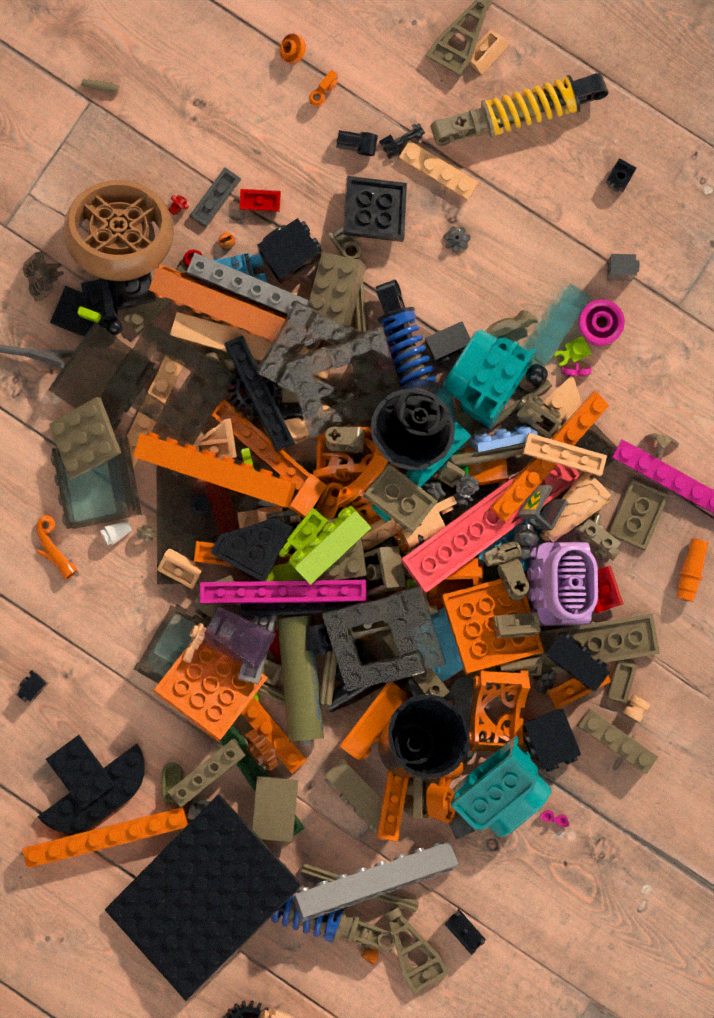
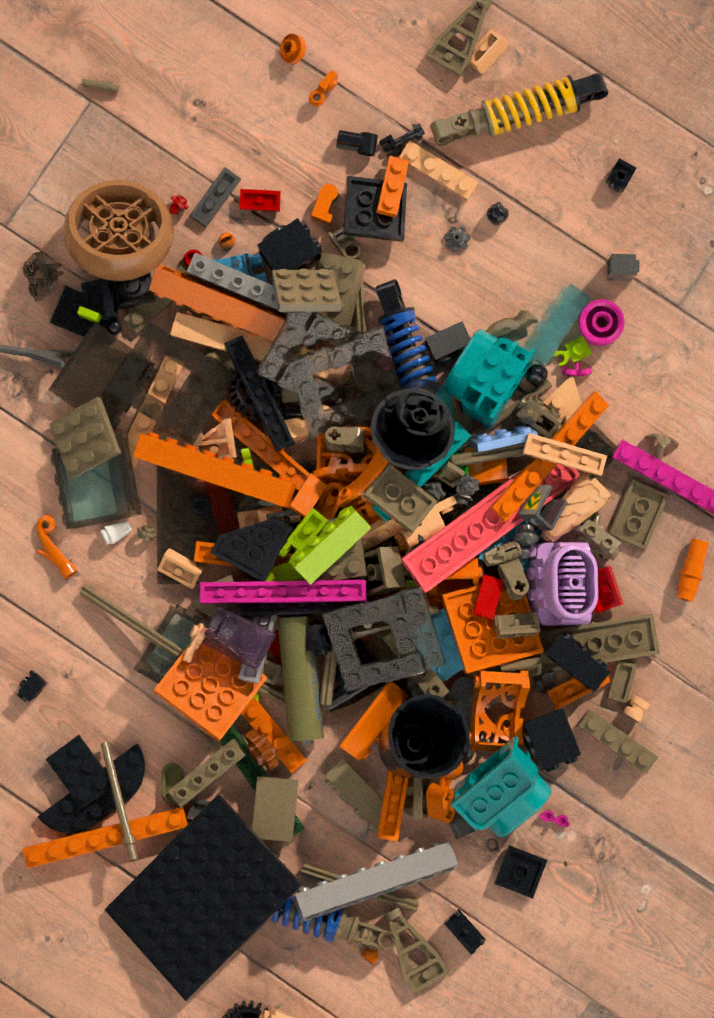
(128, 839): none -> dark tan bar
(131, 621): none -> dark tan axle
(306, 290): none -> dark tan plate
(326, 197): none -> orange leg
(392, 186): none -> orange plate
(488, 597): none -> red tile
(497, 214): none -> black piece
(520, 871): none -> black plate

